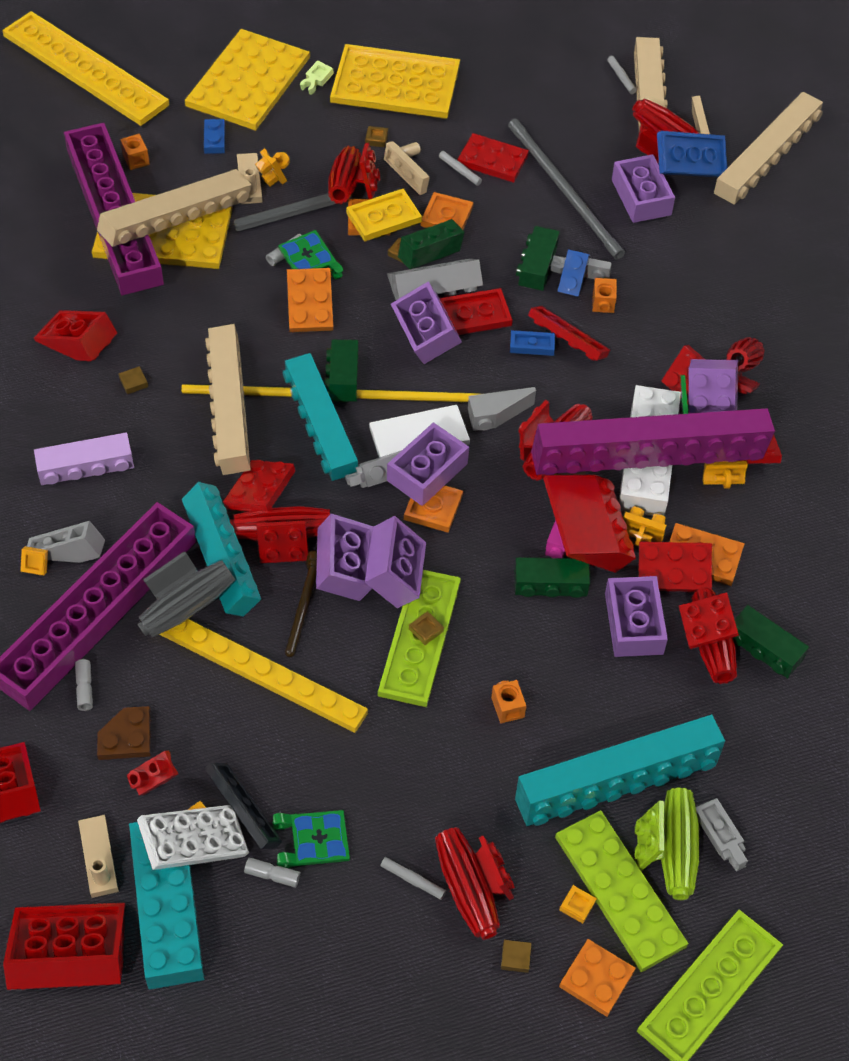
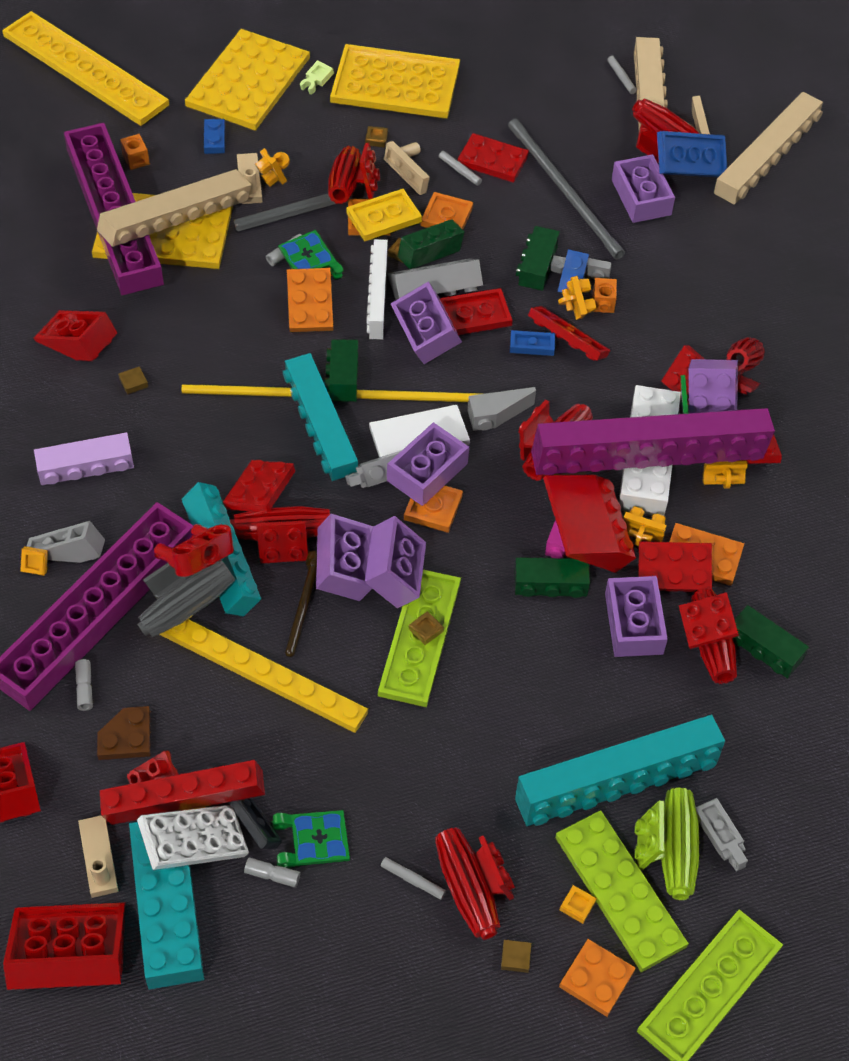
(182, 792): none -> red brick
(199, 551): none -> red piece
(228, 402): tan brick -> none
(377, 289): none -> white piece
(508, 710): orange brick -> none
(574, 298): none -> light orange hips

